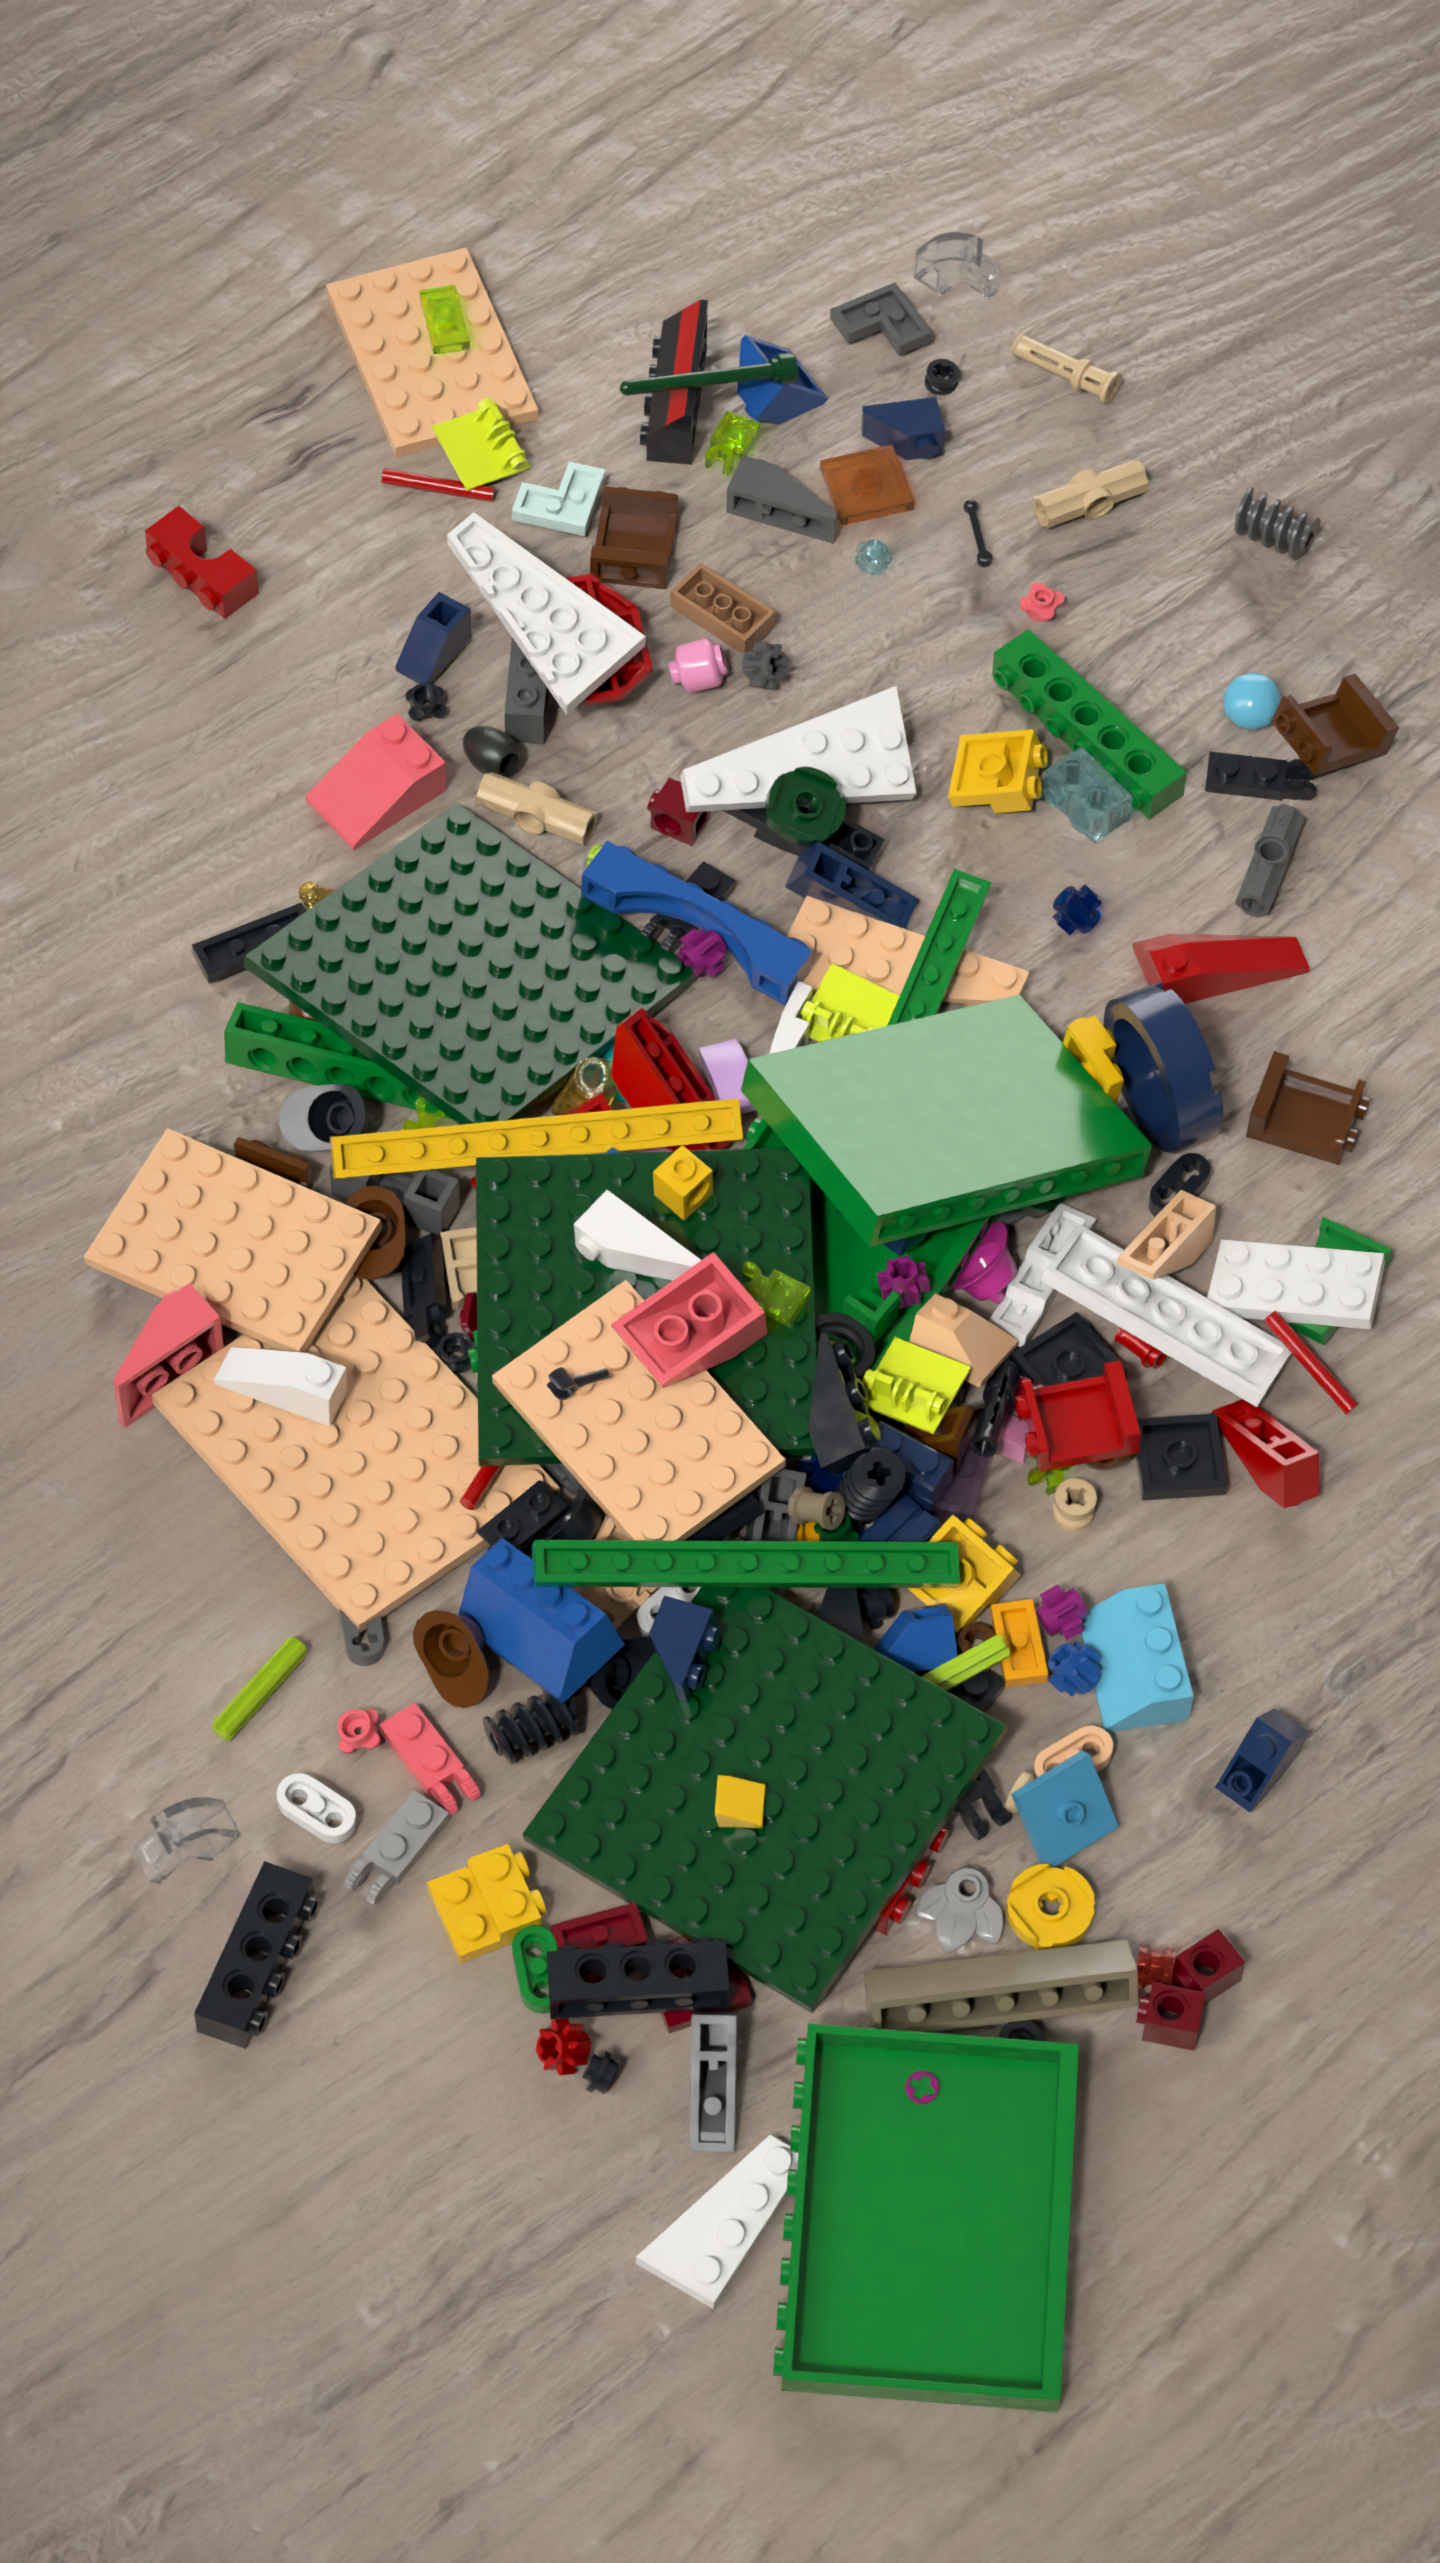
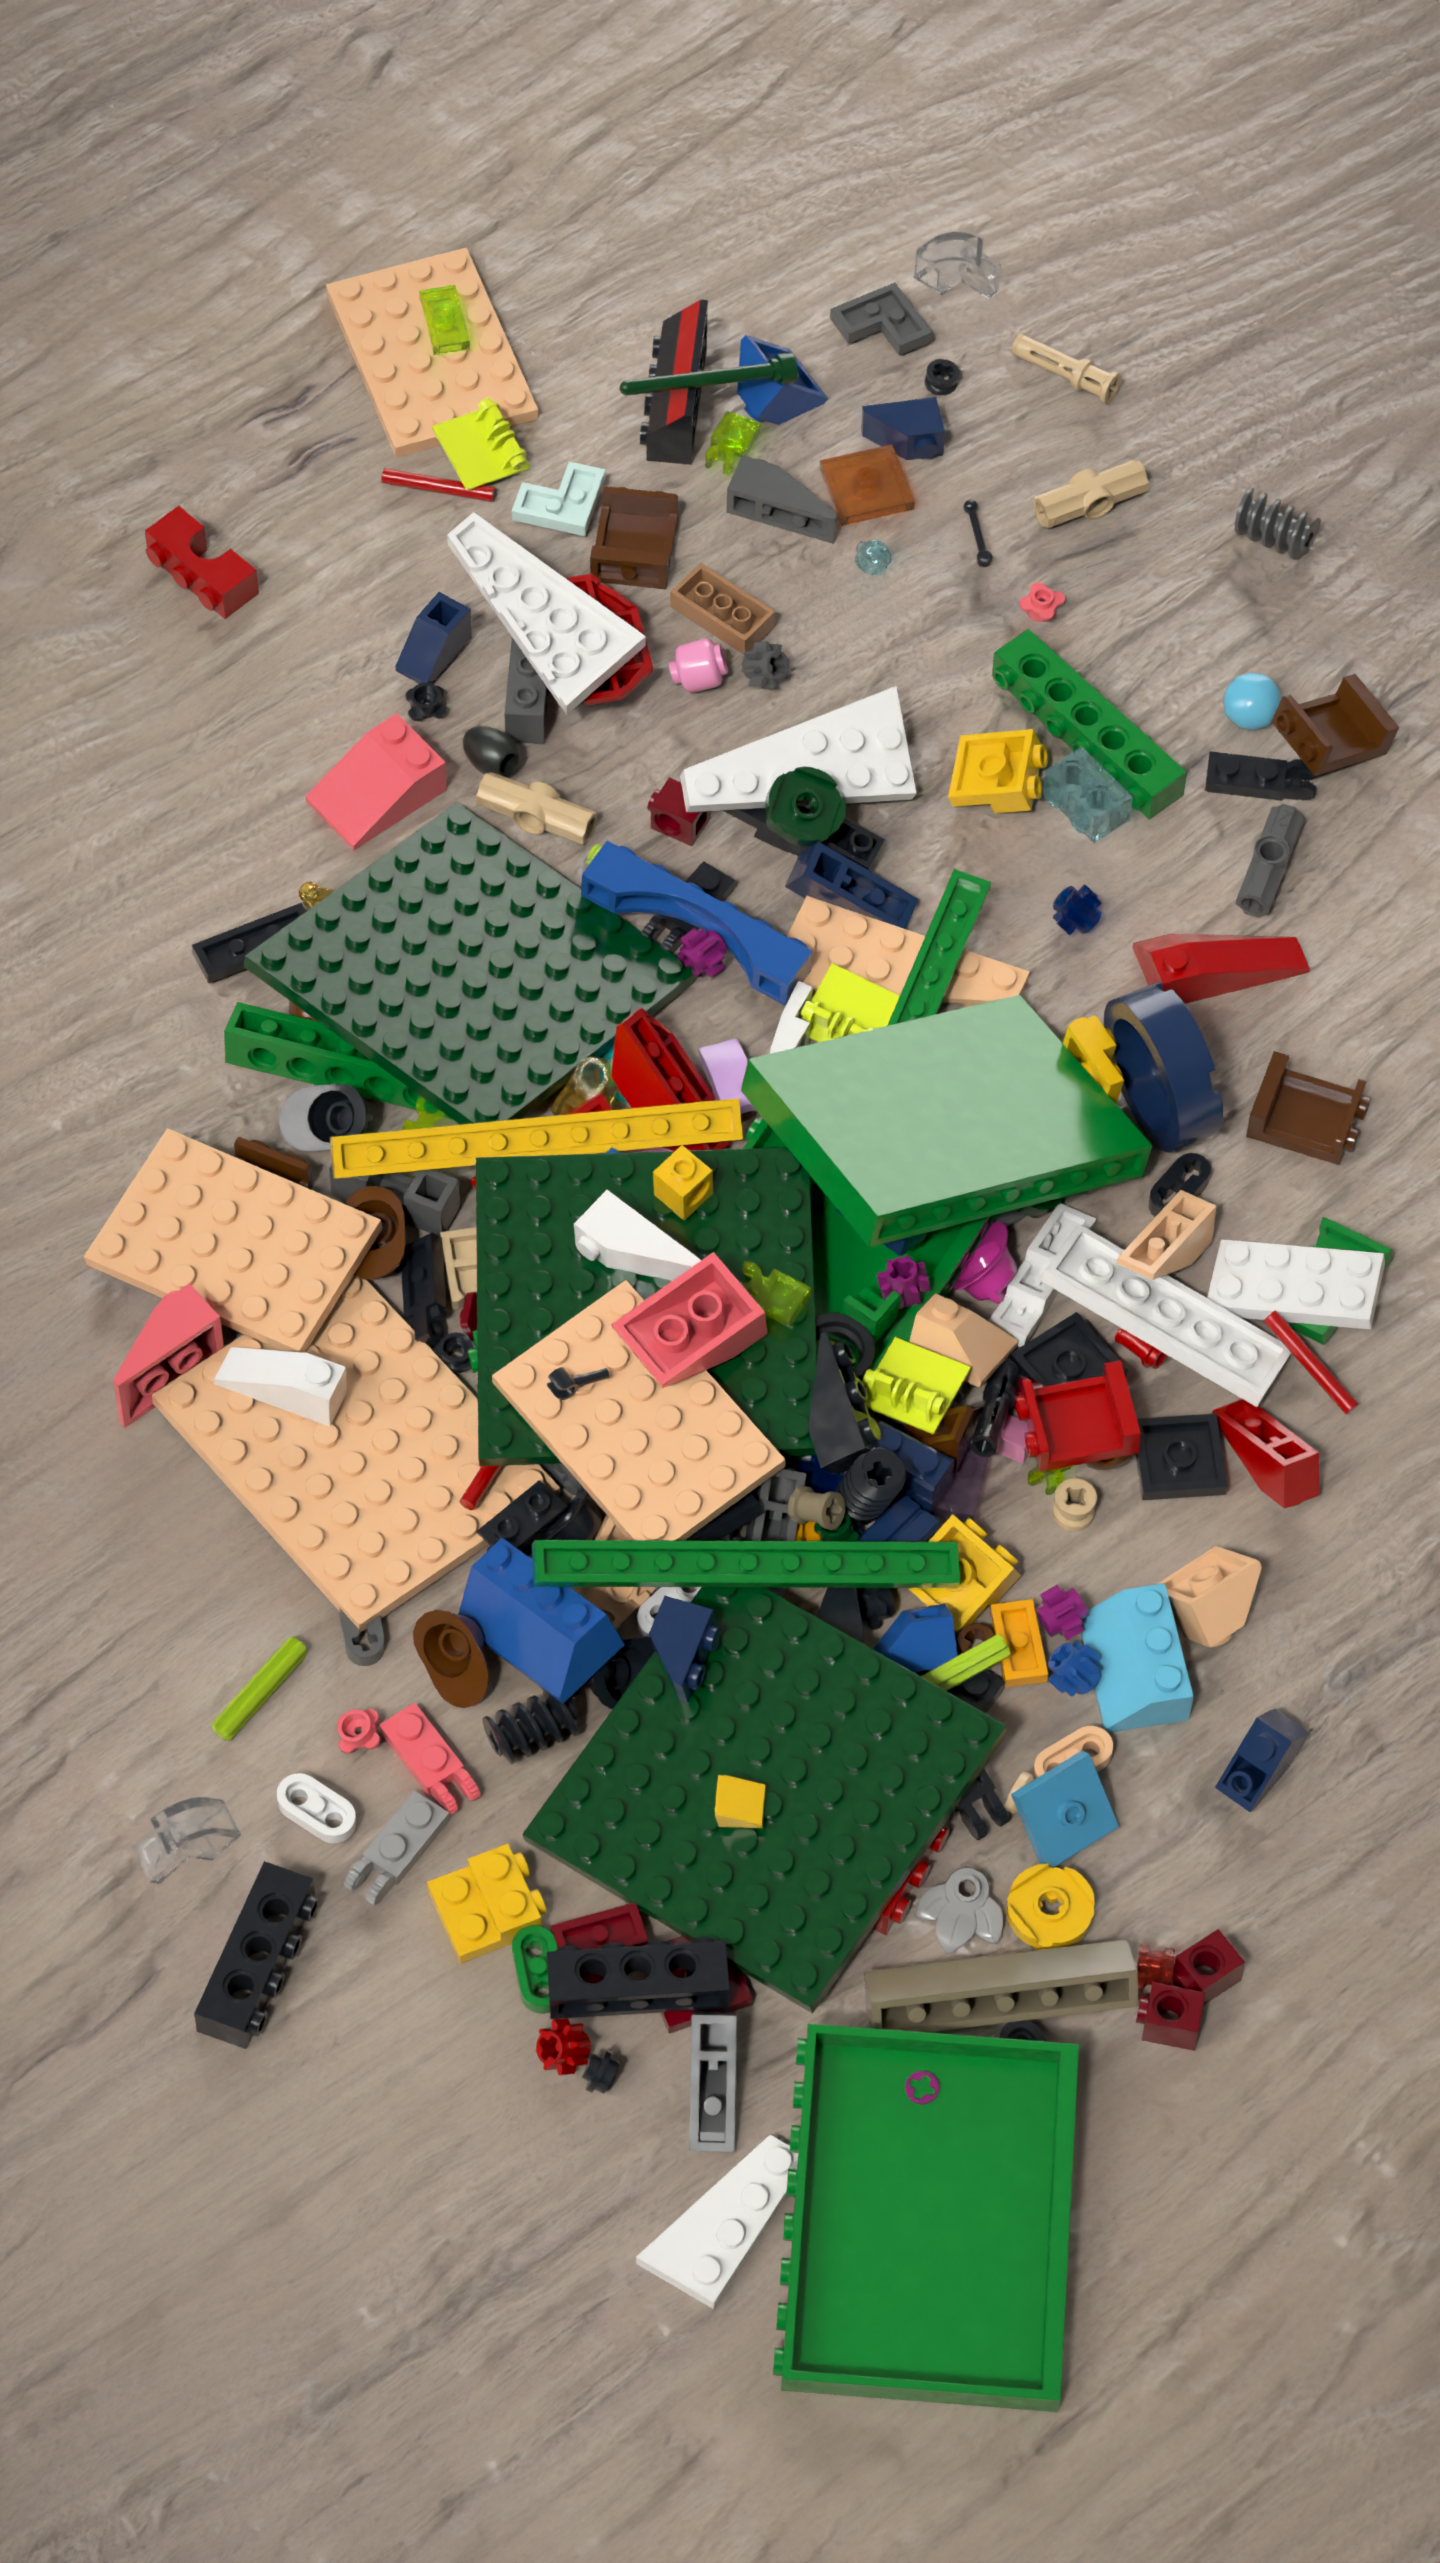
(1213, 1595): none -> light nougat slope

